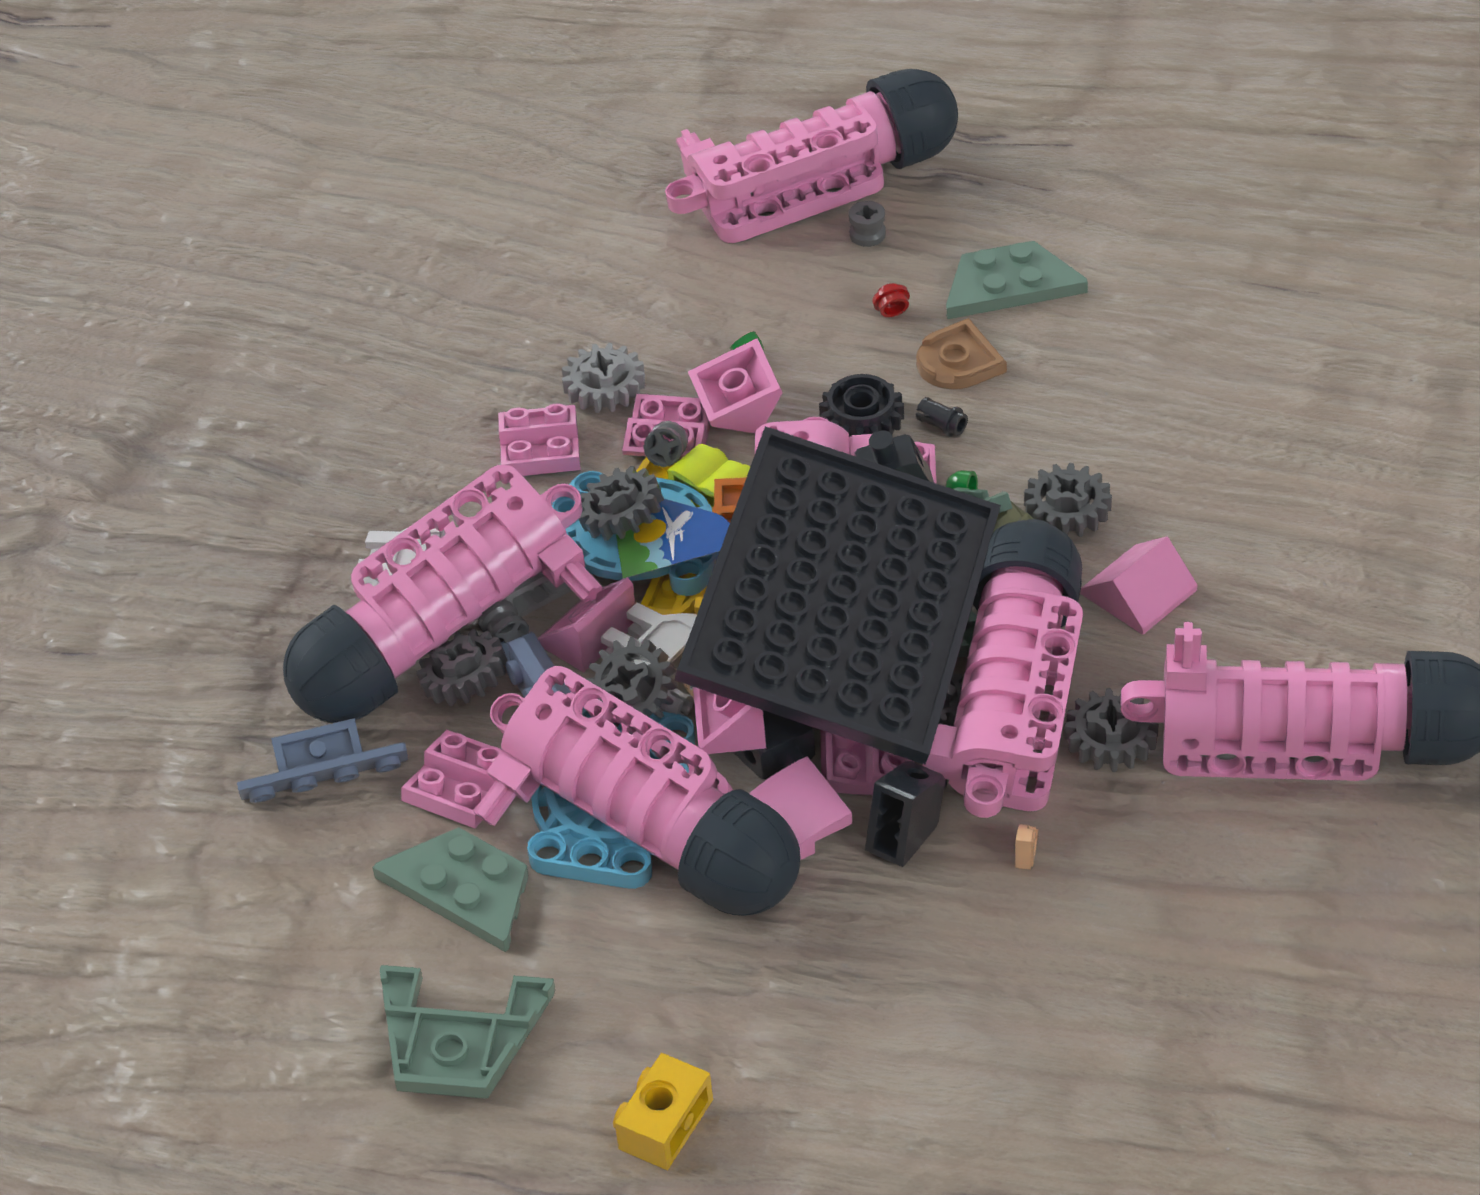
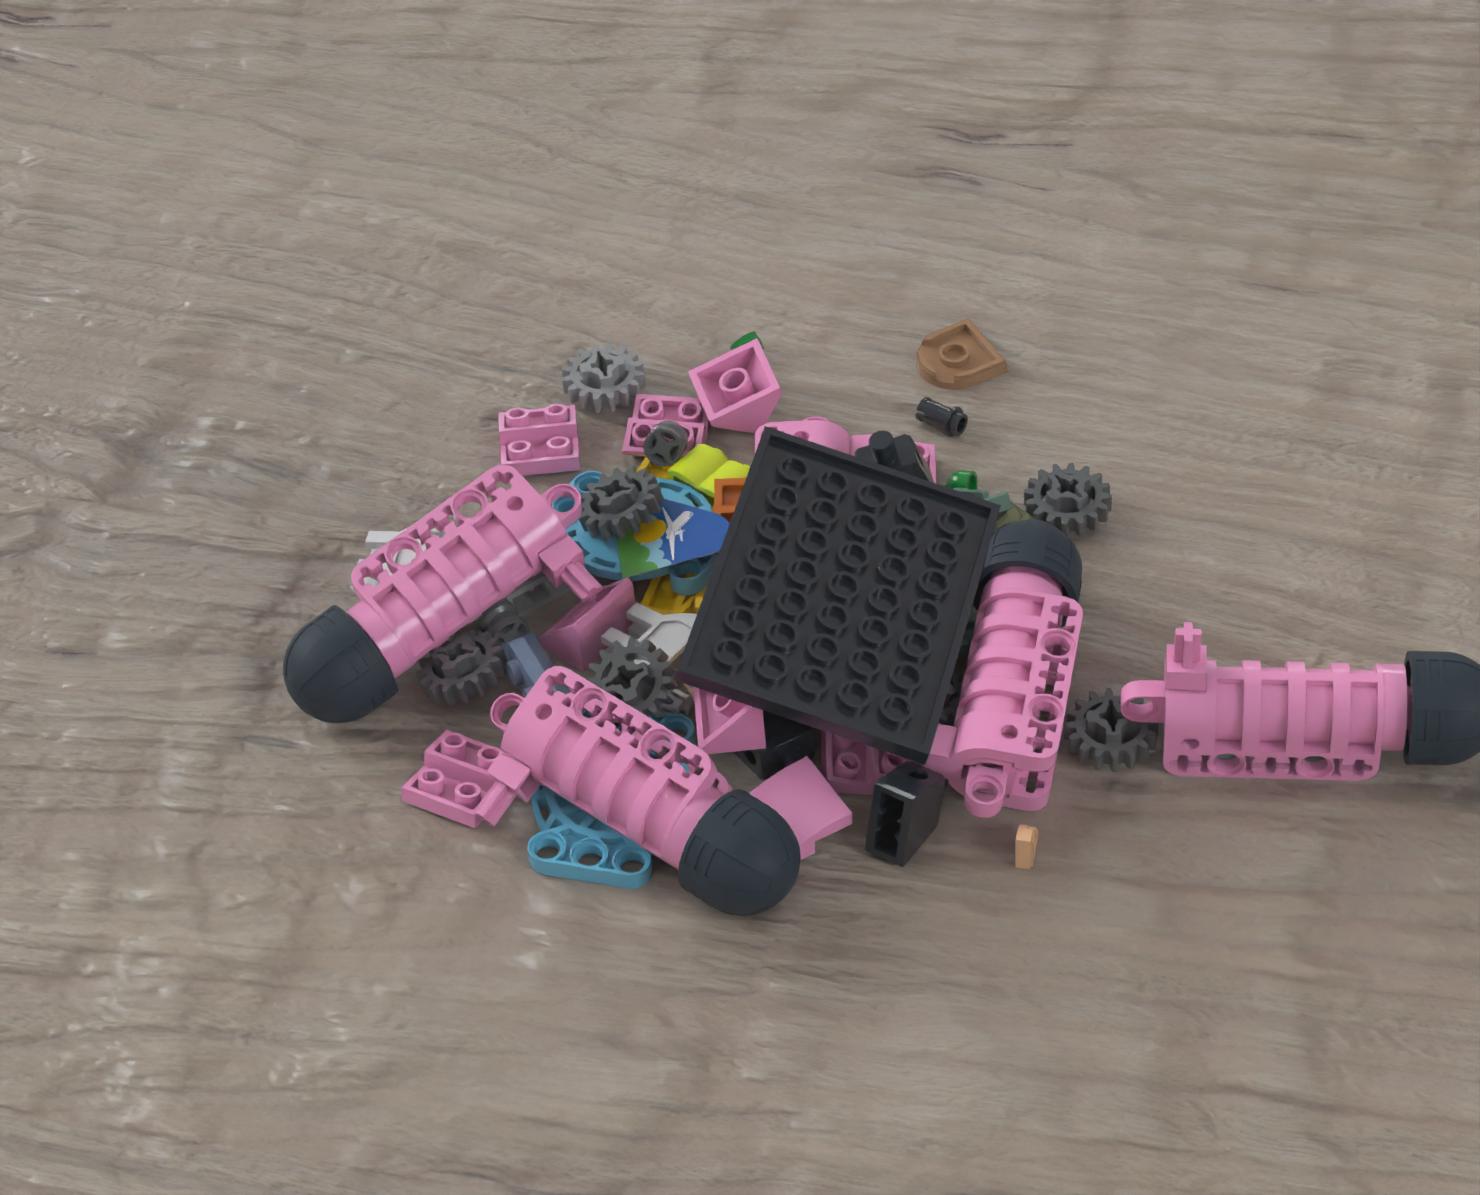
(320, 756): sand blue bracket -> none
(455, 1048): sand green wing -> none
(461, 882): sand green wing -> none
(661, 1134): yellow brick -> none
(863, 405): black gear -> none
(867, 223): dark grey wheel -> none
(891, 300): red plate -> none
(896, 121): bright pink piece -> none
(1010, 278): sand green wing -> none
(1142, 584): bright pink slope -> none

